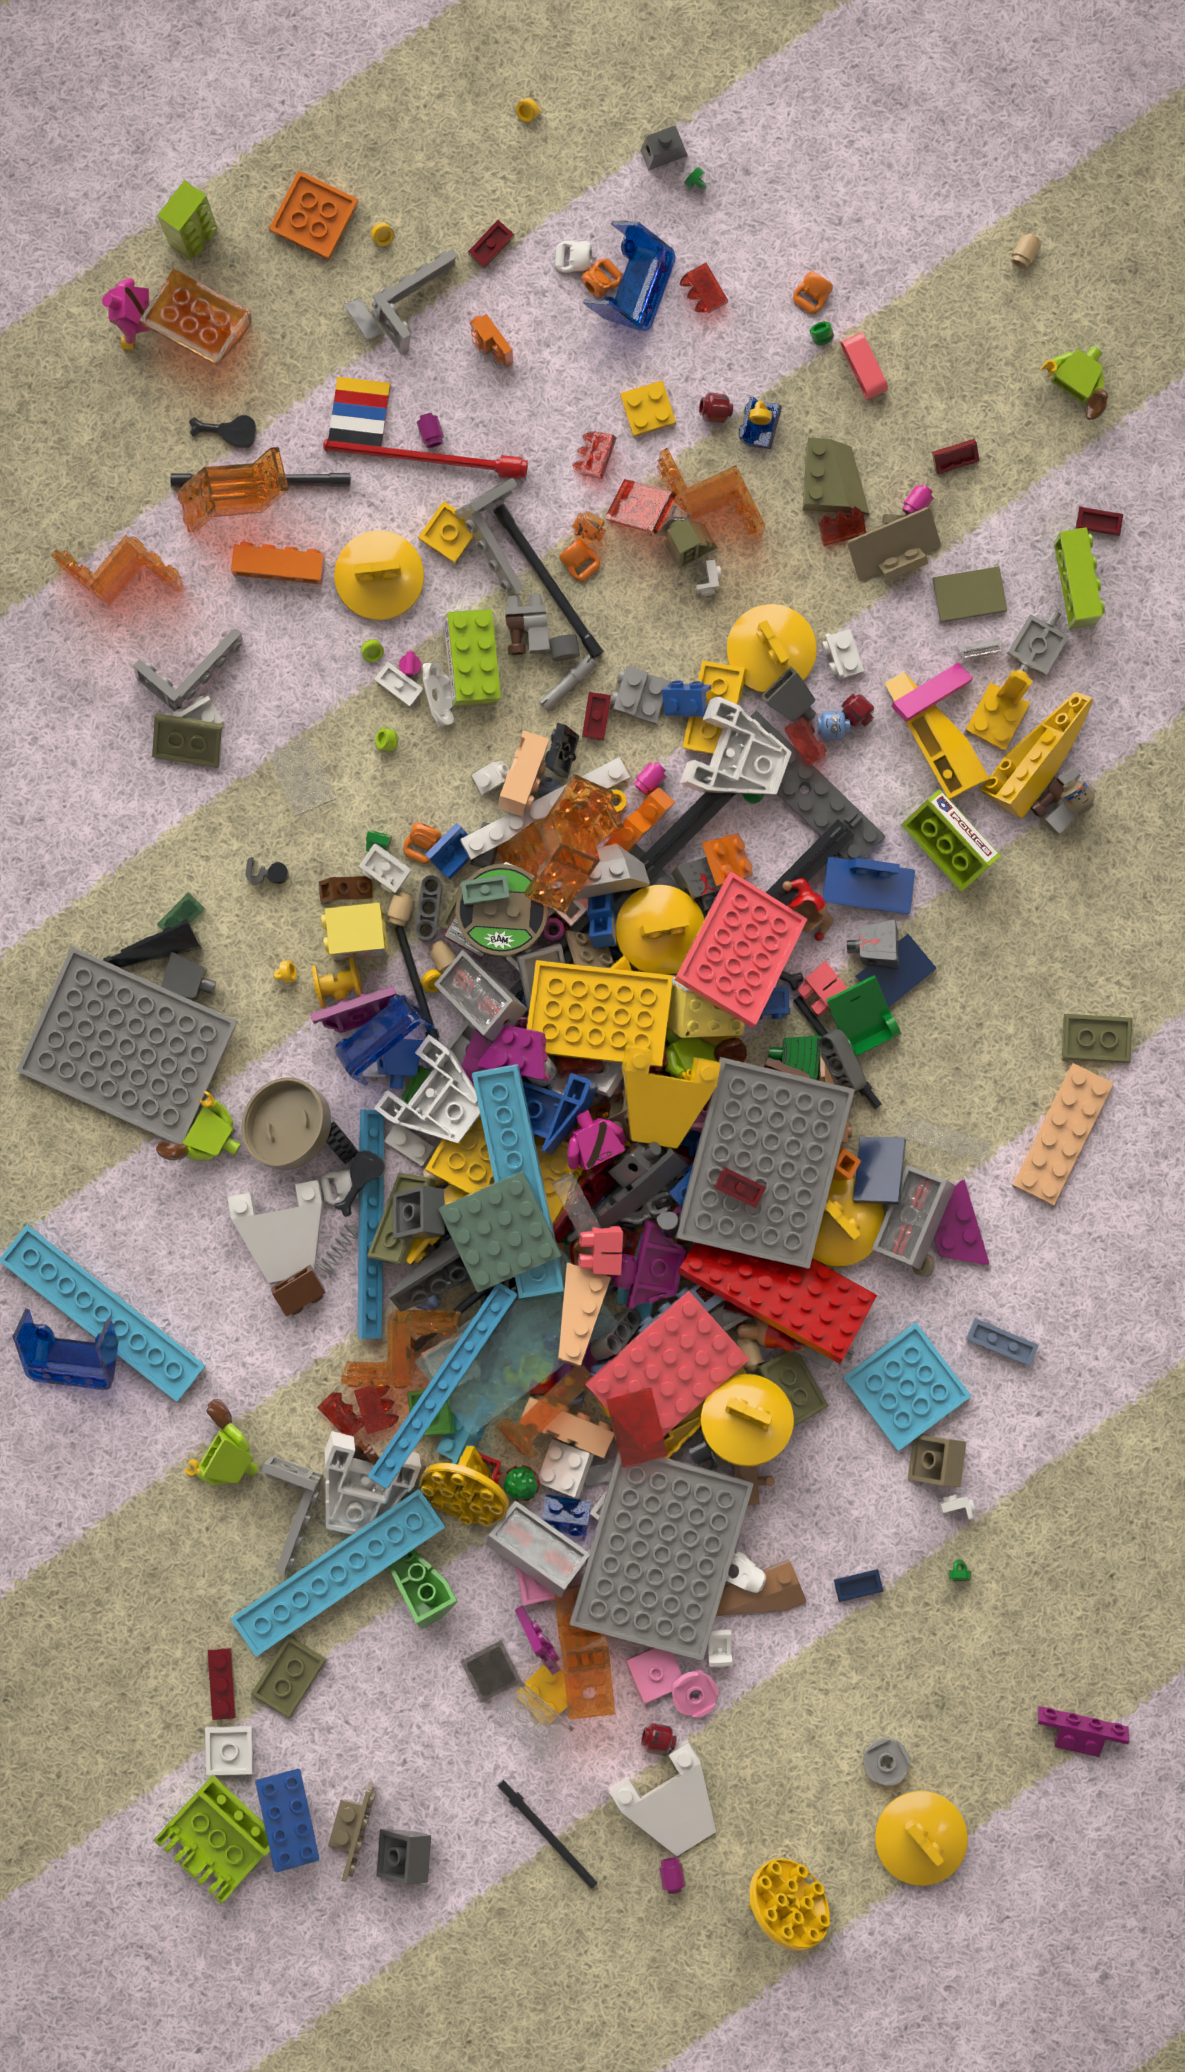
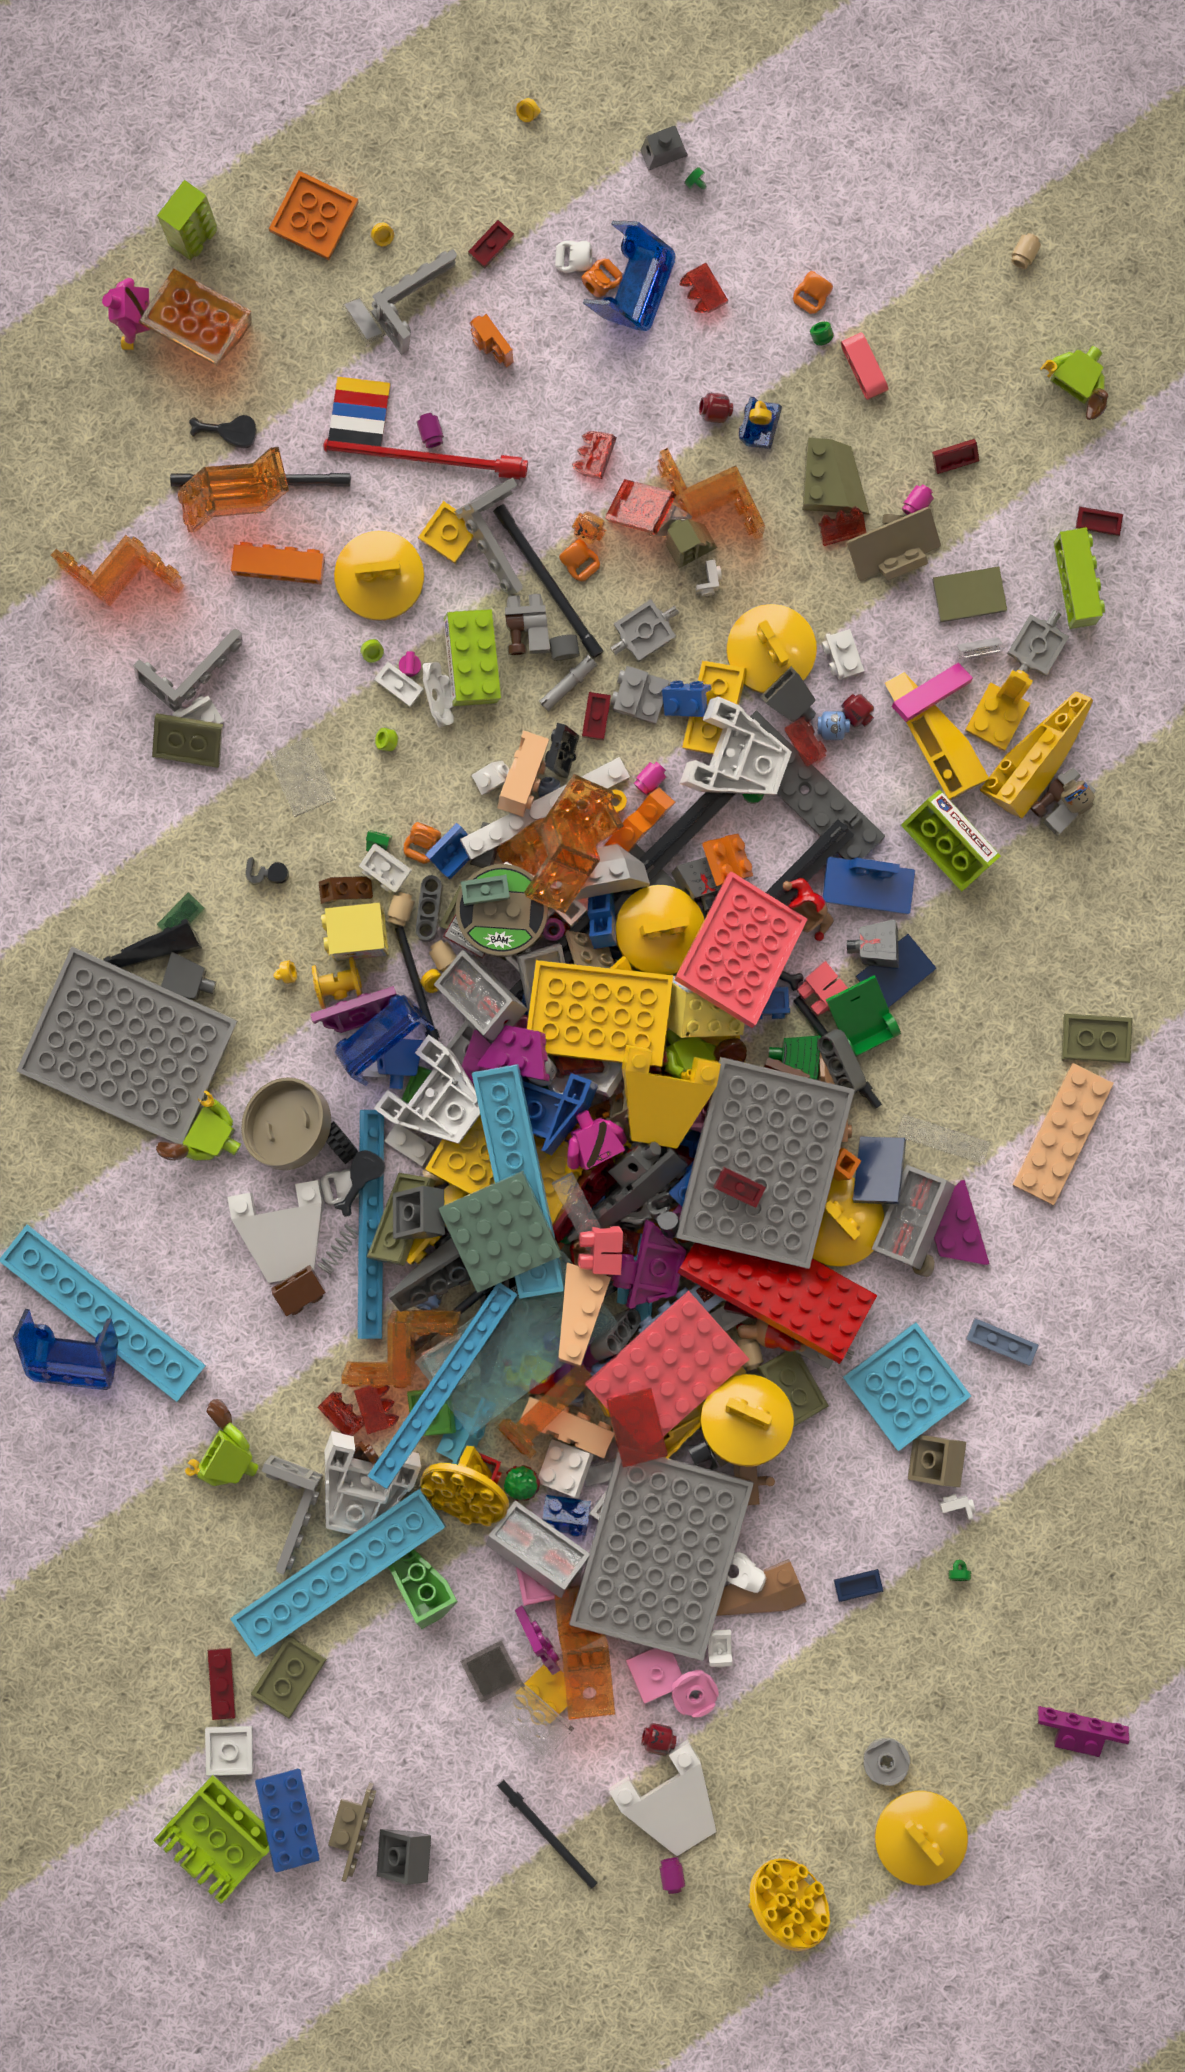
(644, 630): none -> light grey plate
(648, 408): yellow plate -> none

